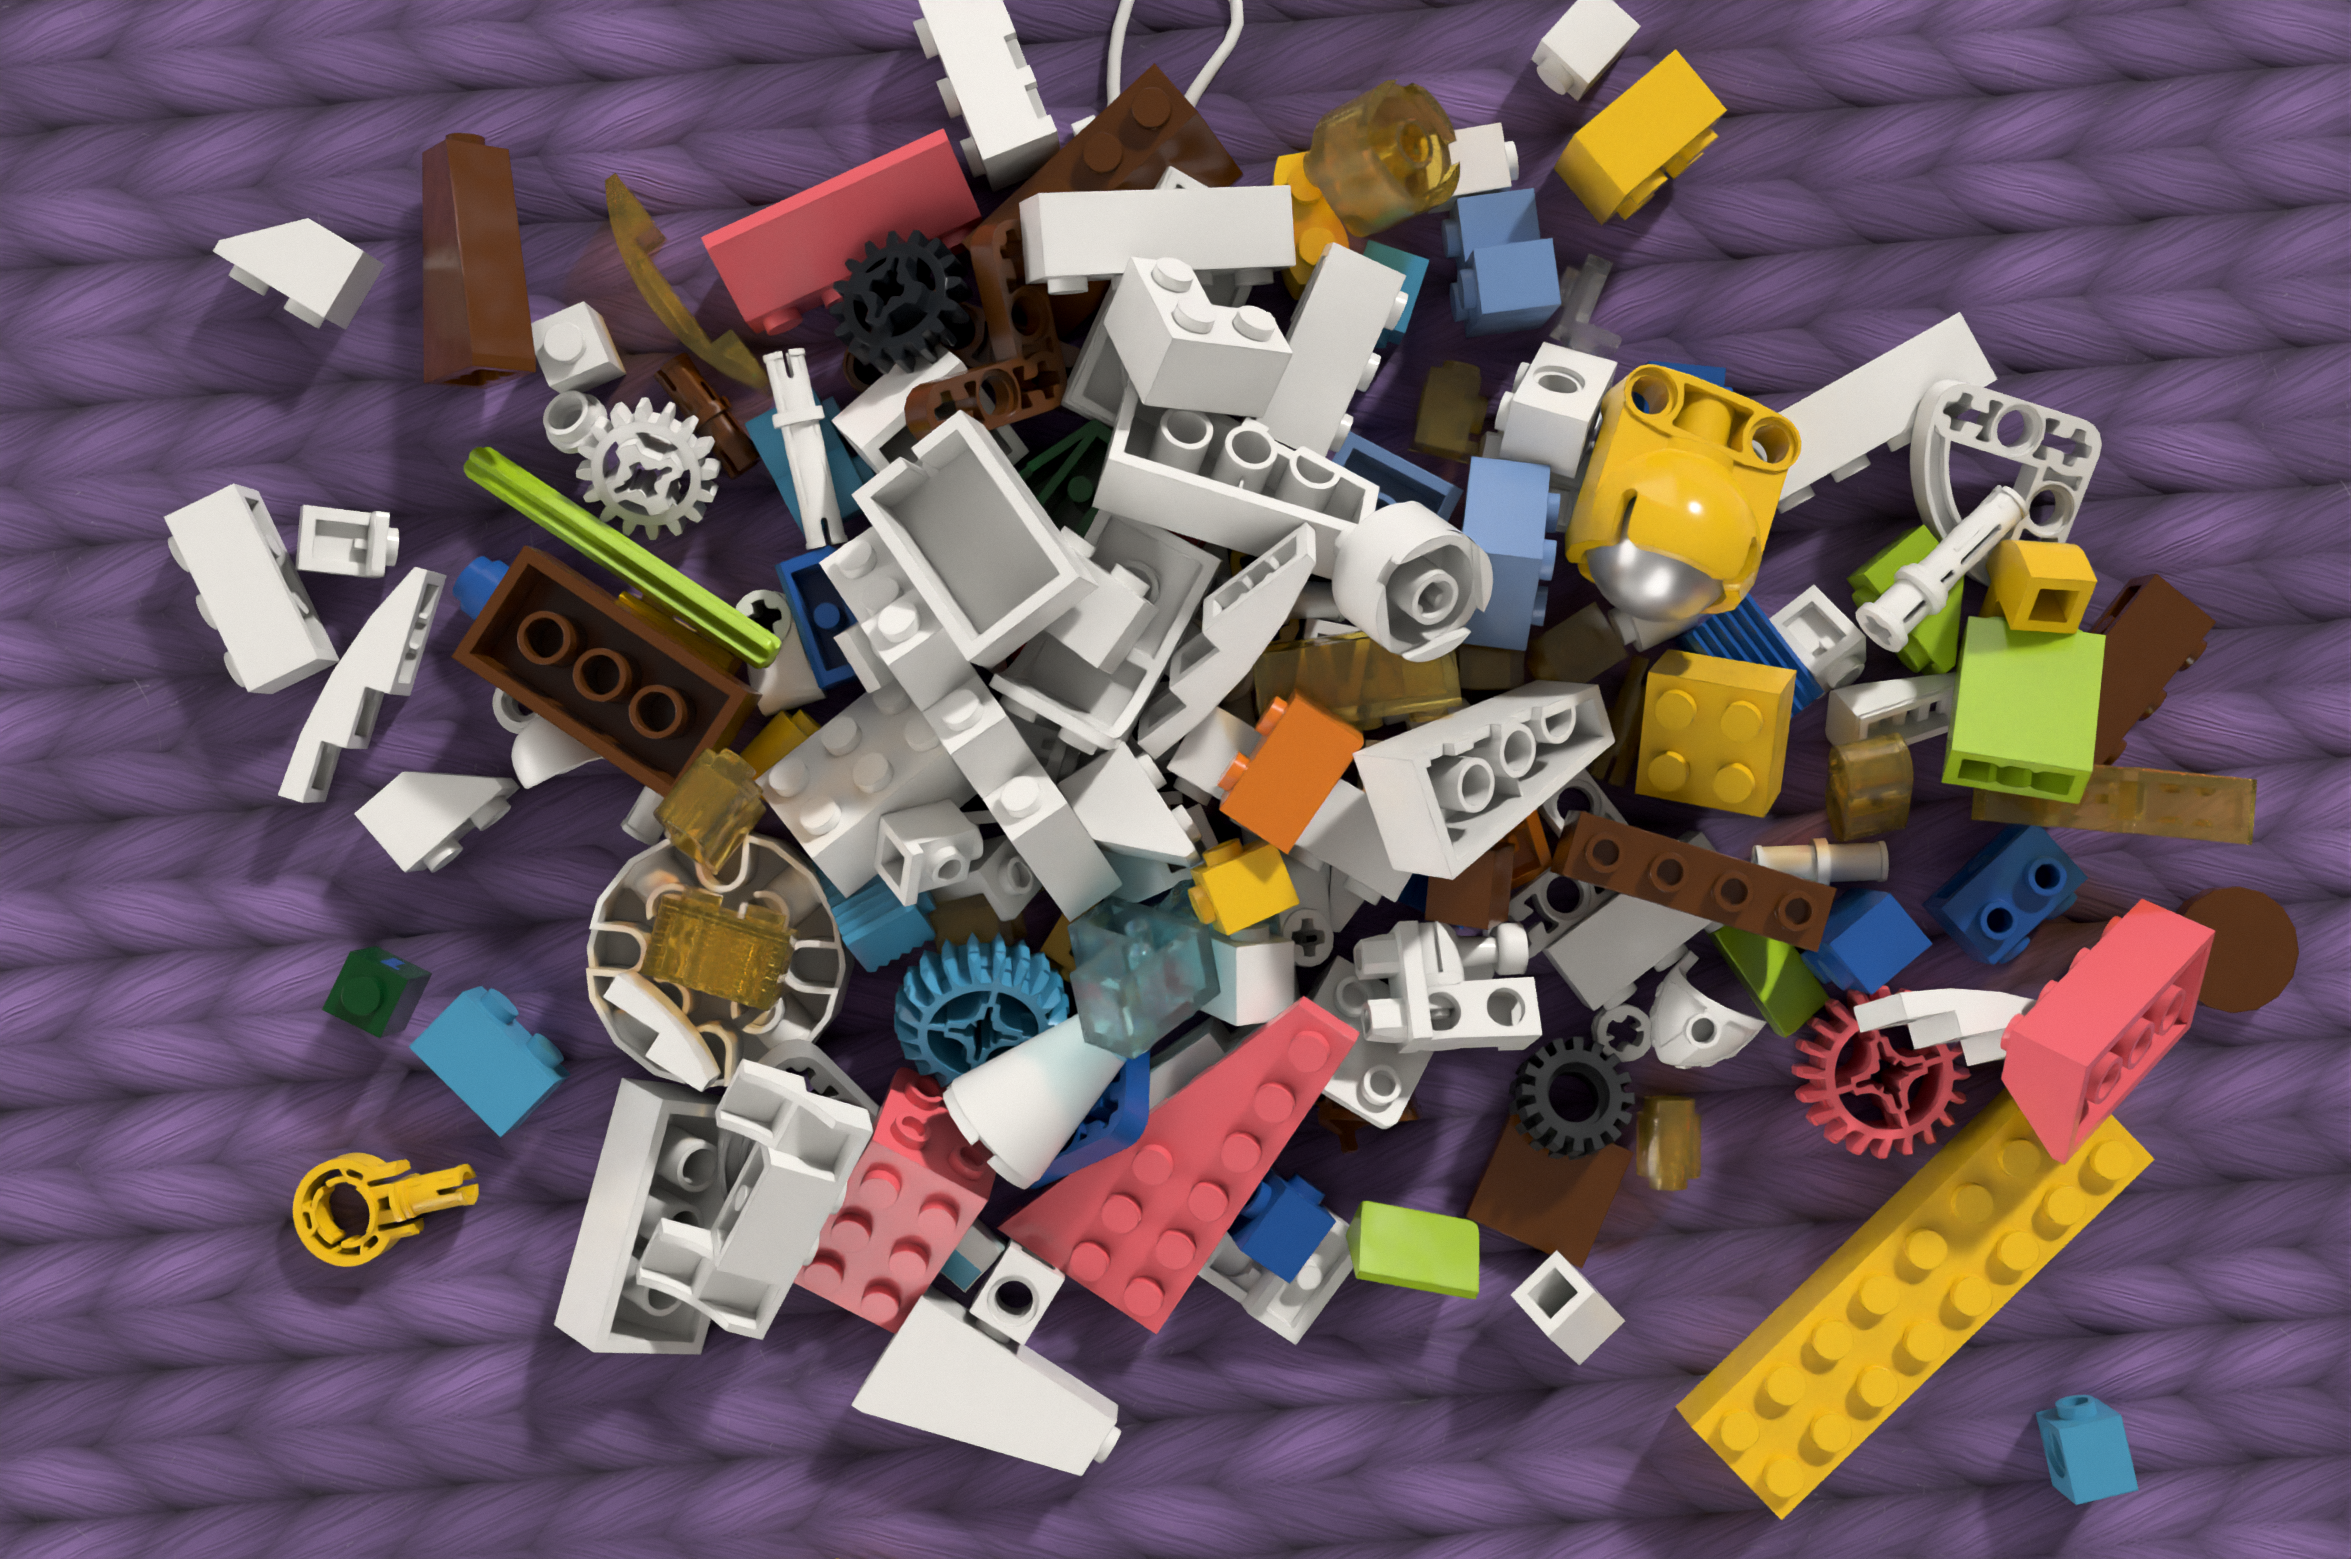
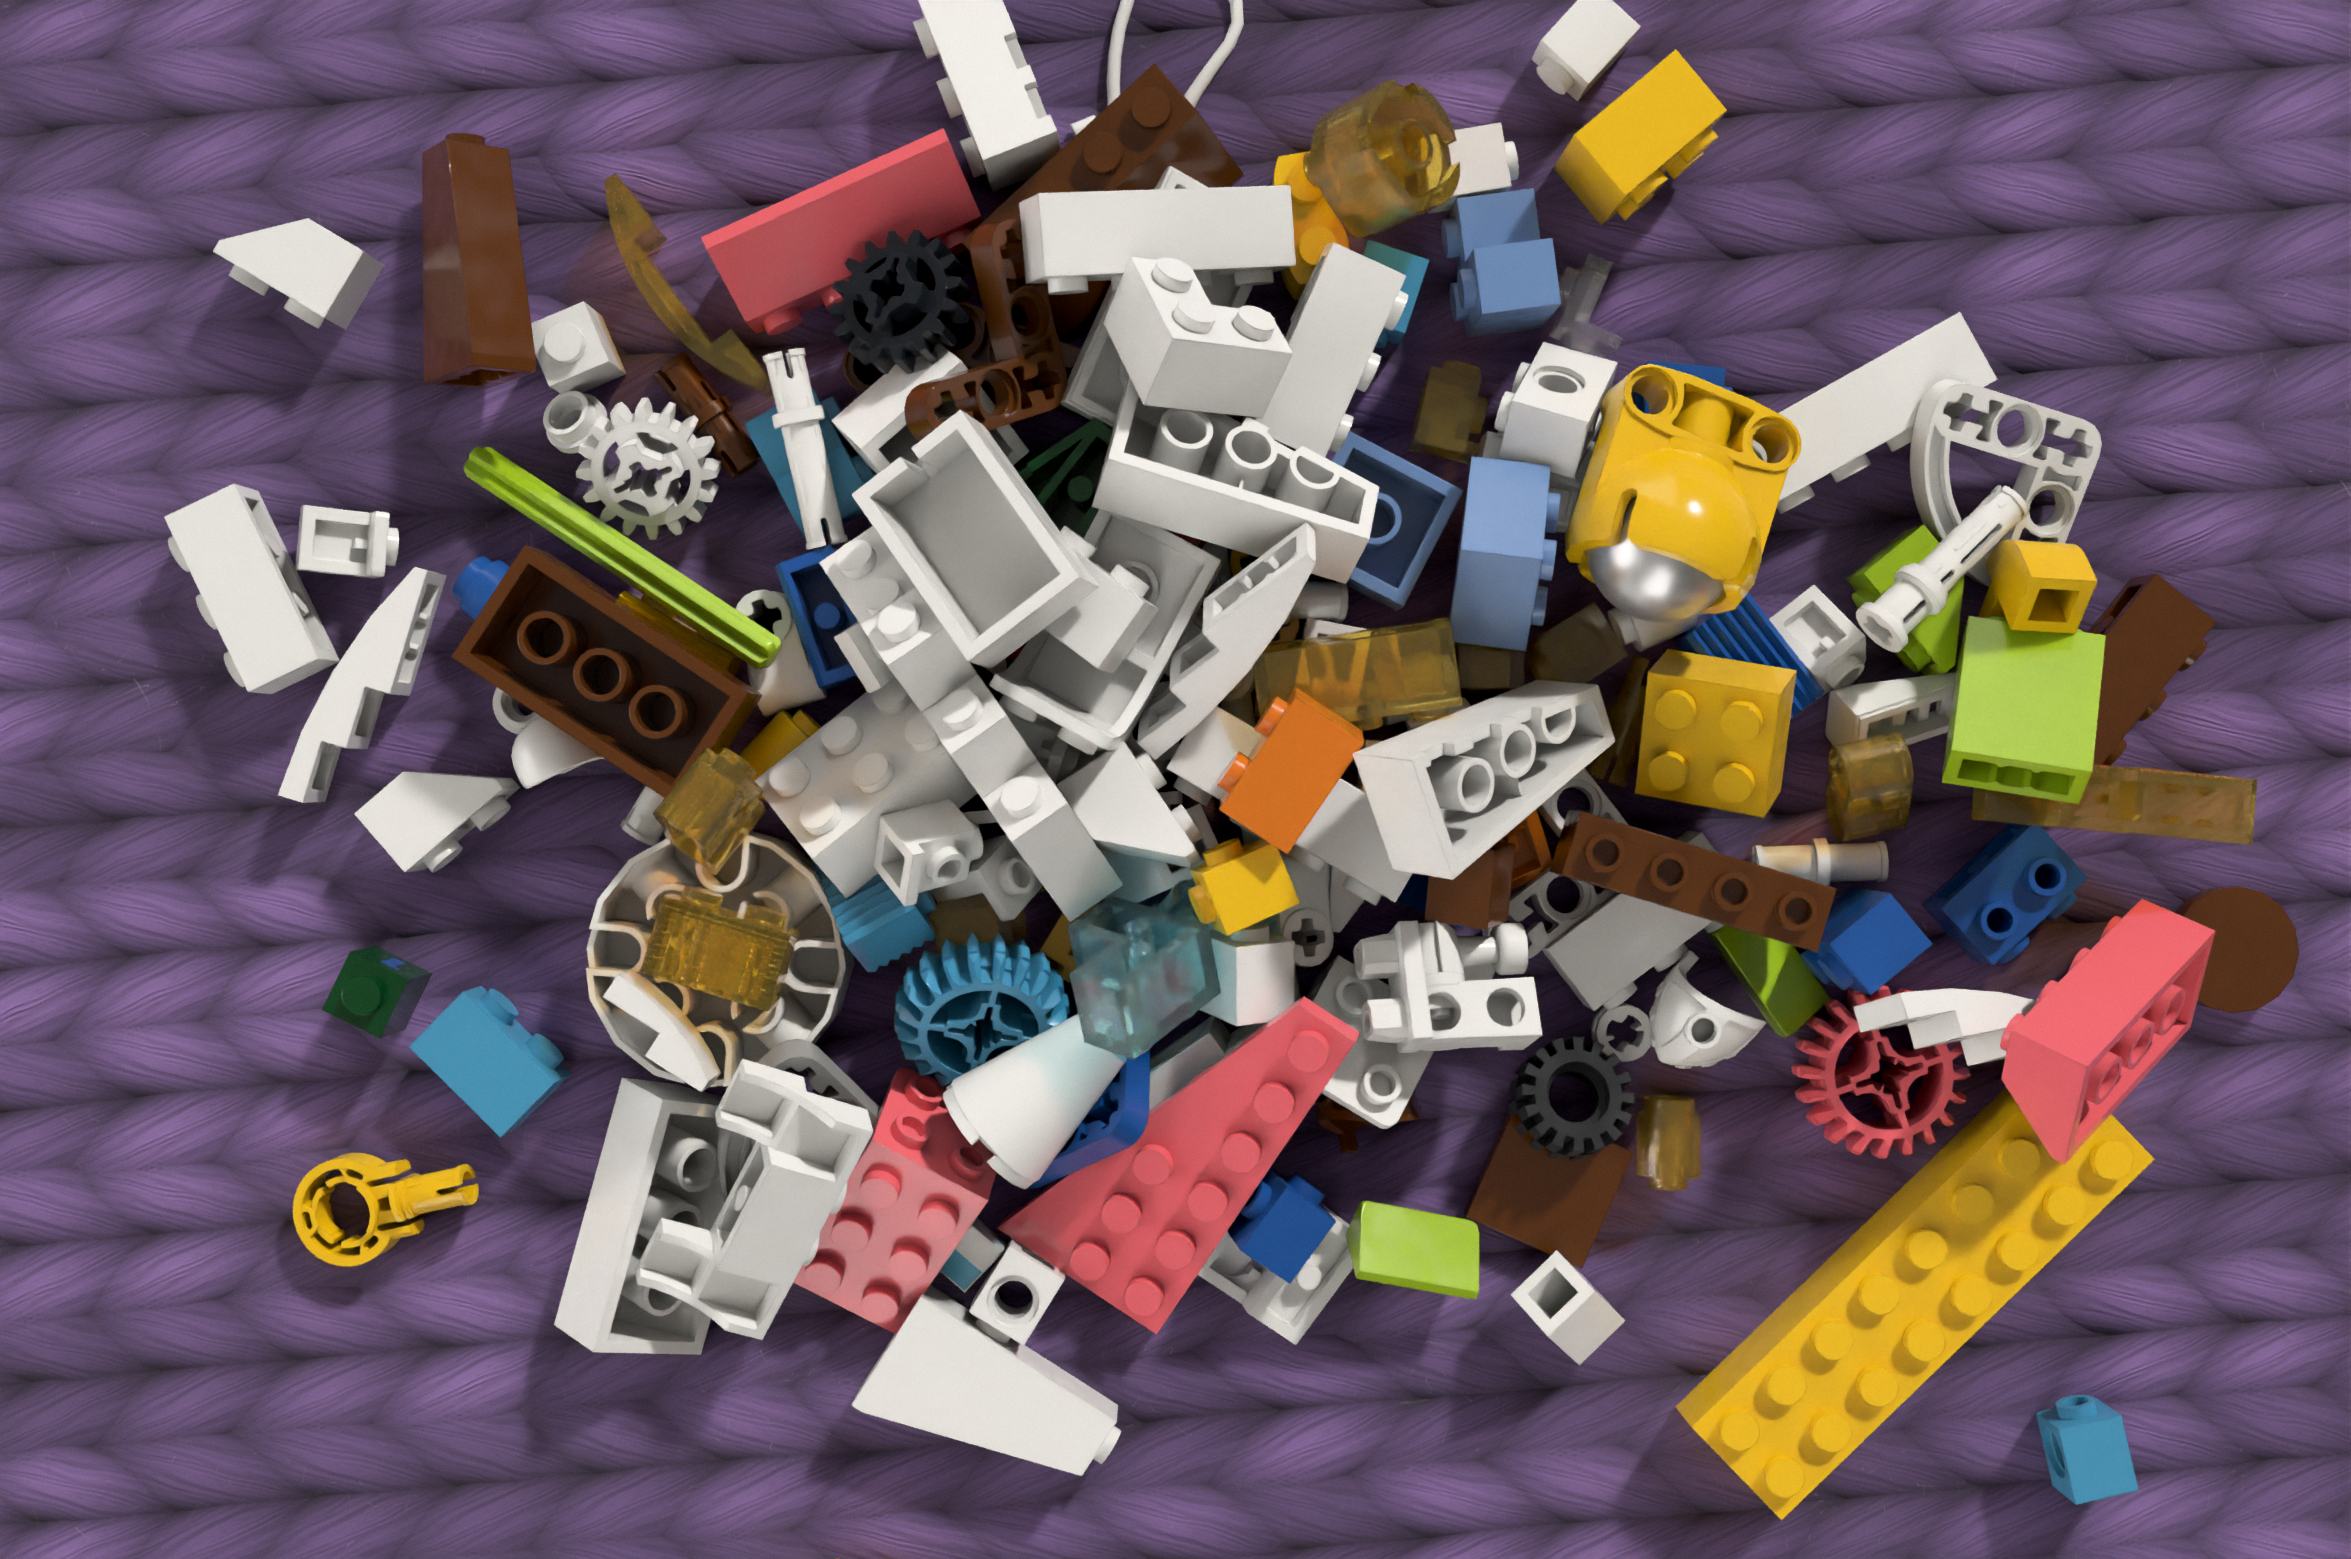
(1410, 580): white brick -> none

